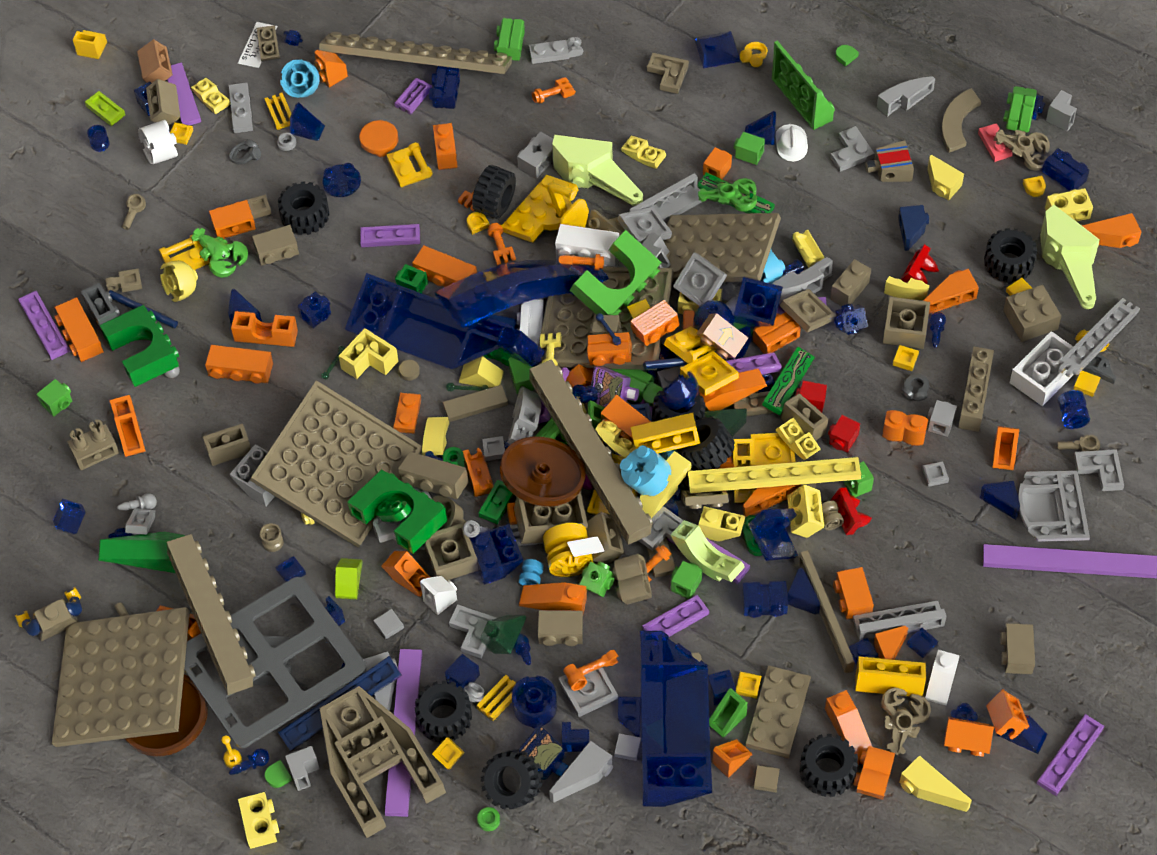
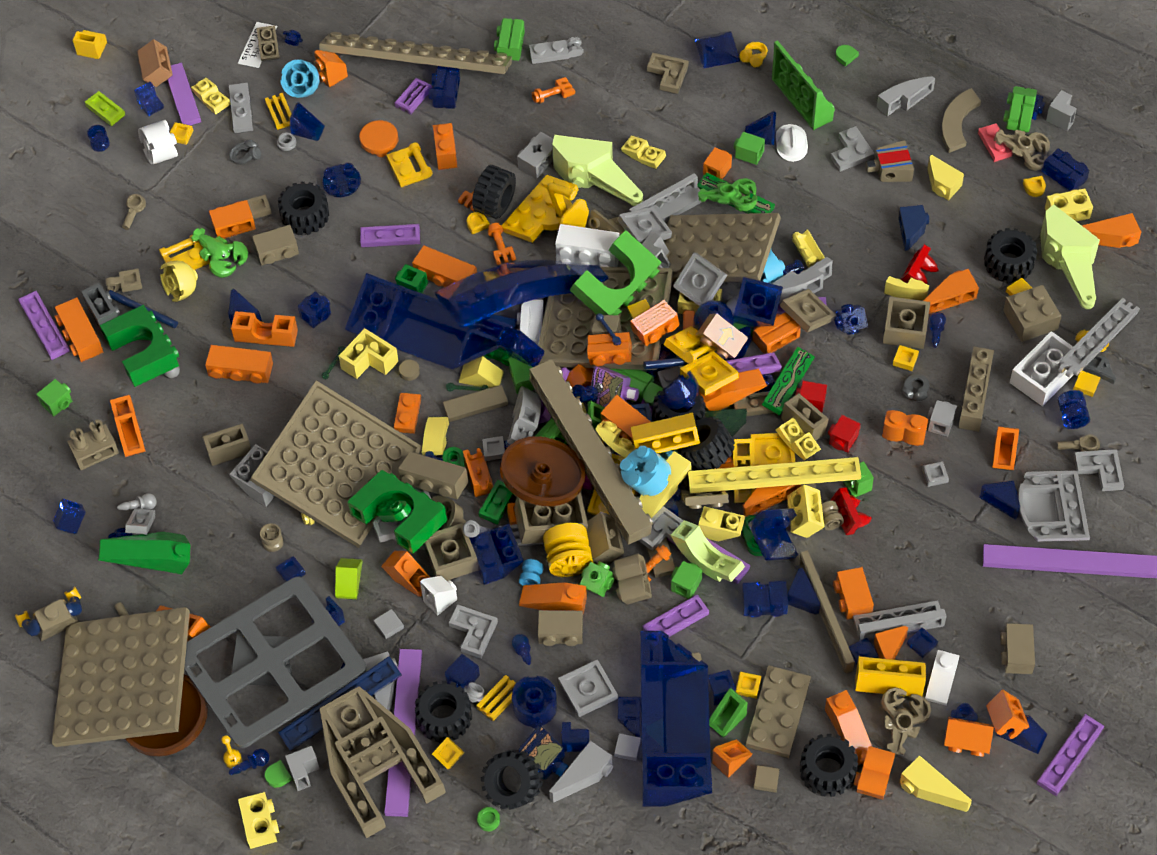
(163, 102): dark tan brick -> none
(210, 614): dark tan brick -> none
(502, 633): clear green slope -> none
(550, 344): light yellow hinge -> none
(576, 675): orange brick -> none
(585, 546): white sticker -> none
(598, 261): orange hinge -> none
(850, 283): dark tan brick -> none

